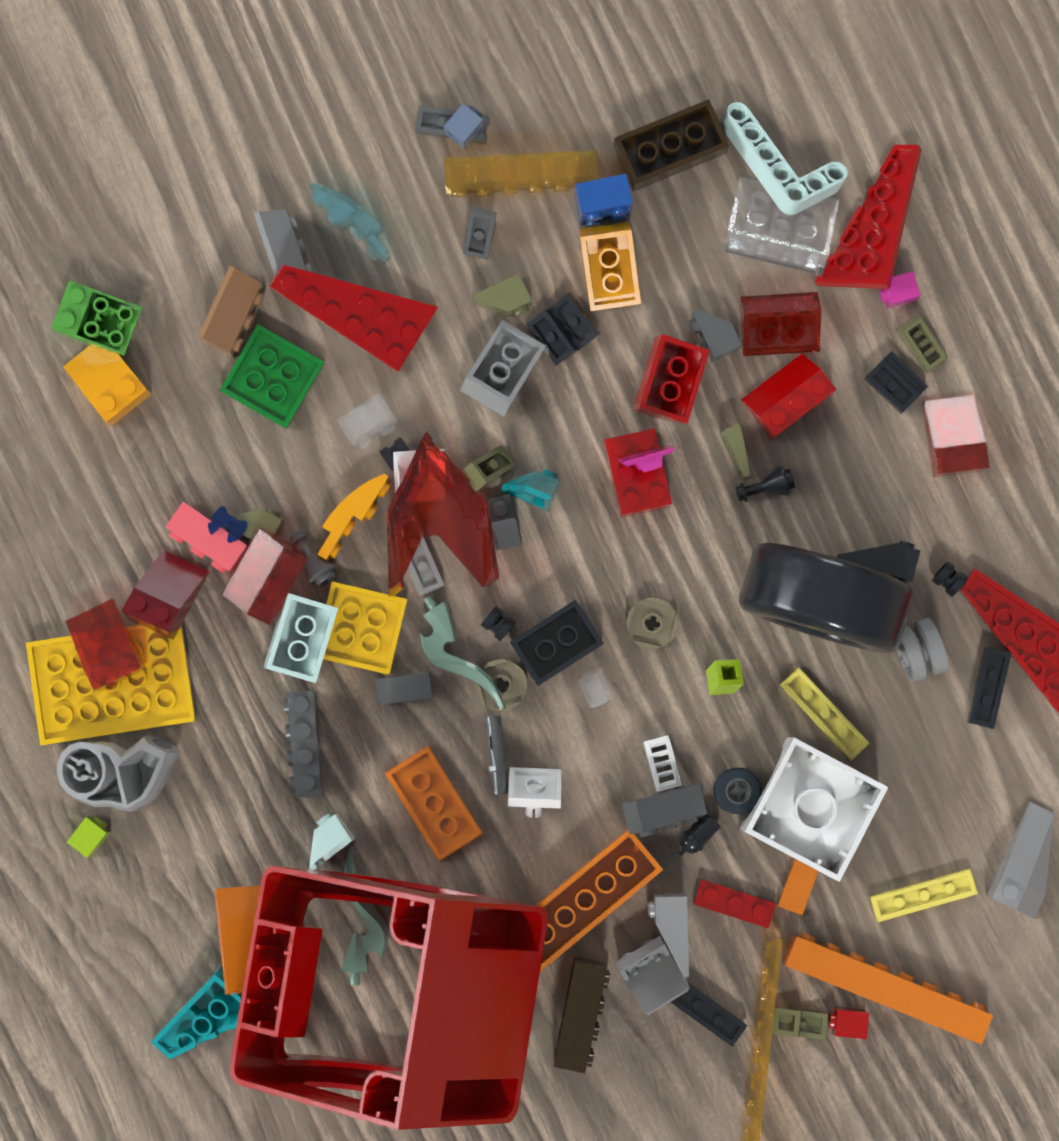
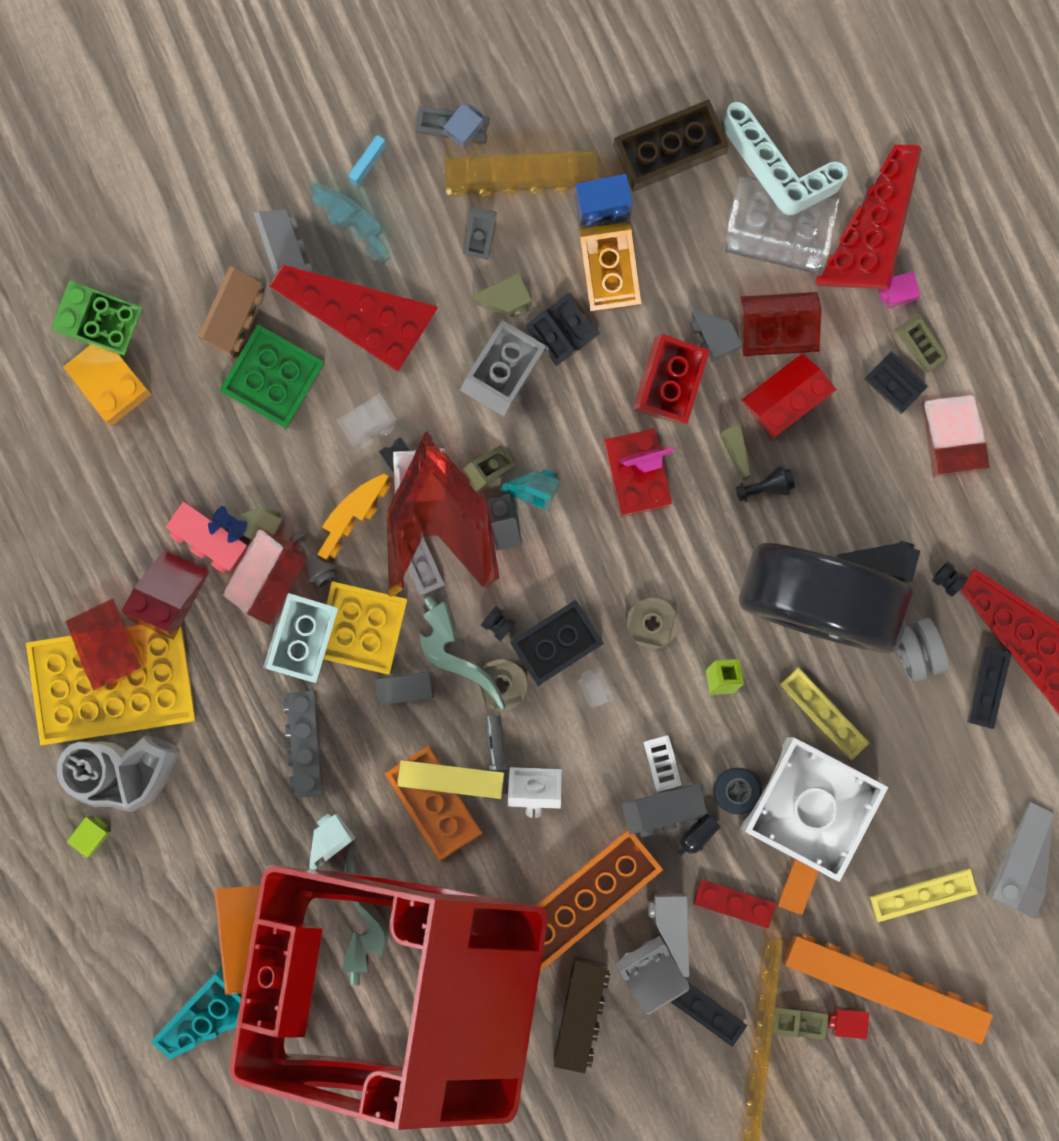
(367, 160): none -> medium azure tile
(451, 779): none -> light yellow tile

